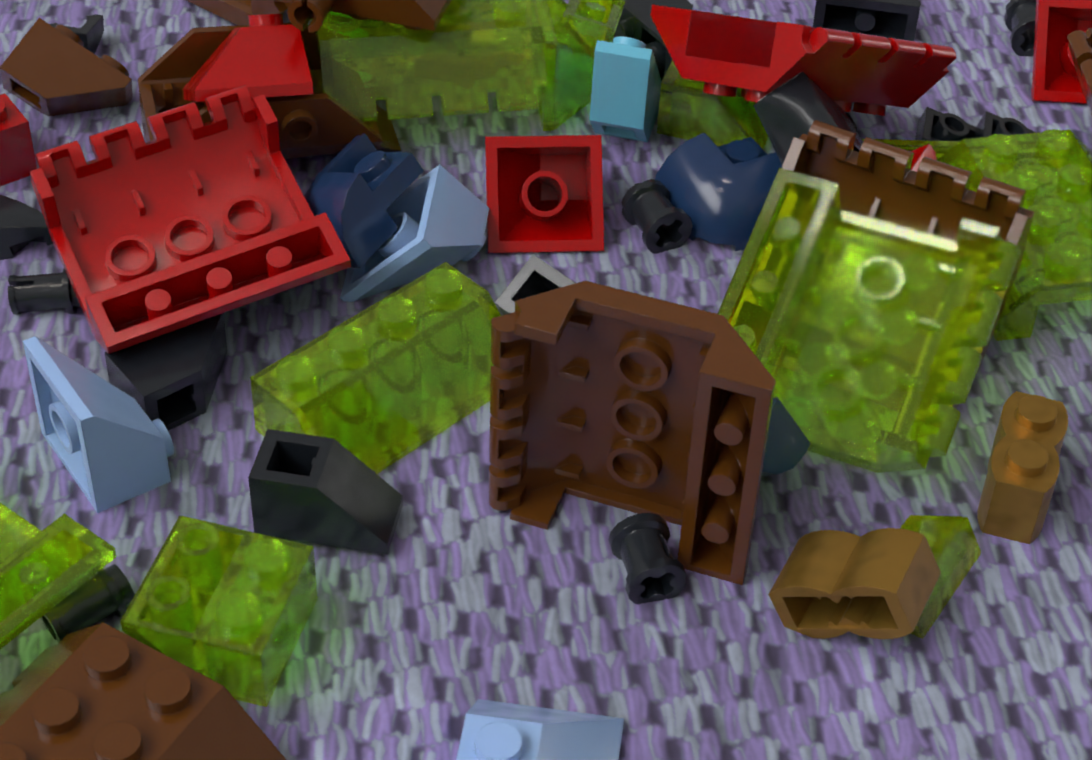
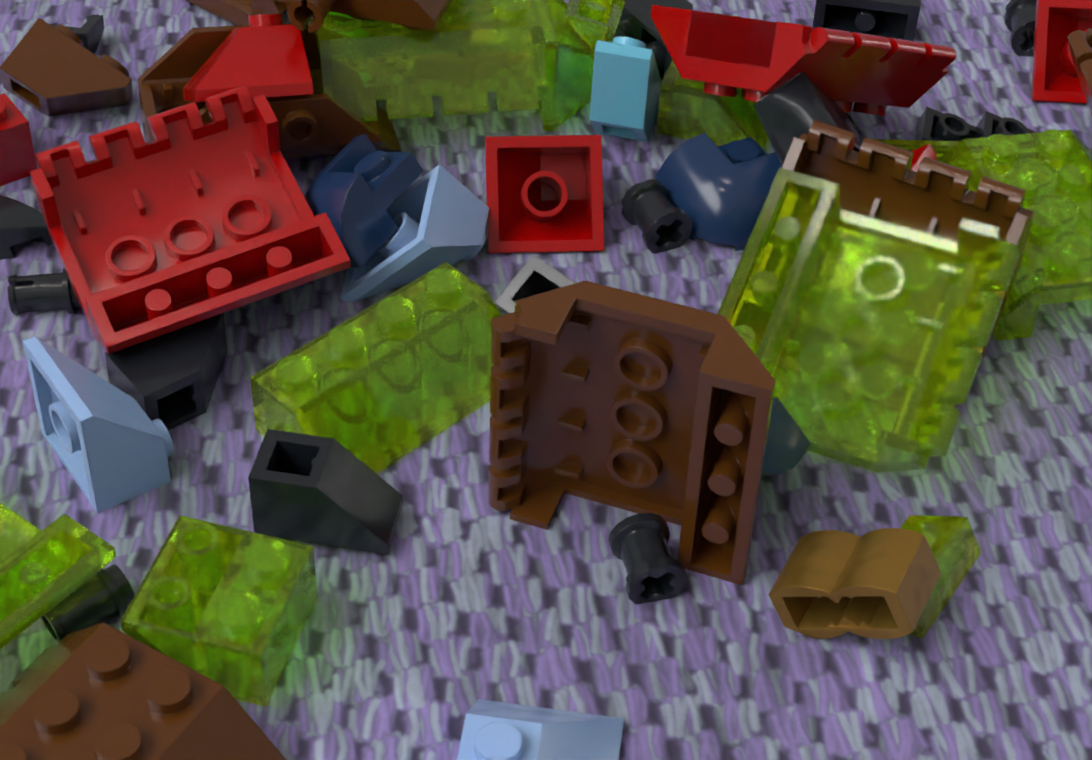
(1022, 467): pearl gold brick -> none

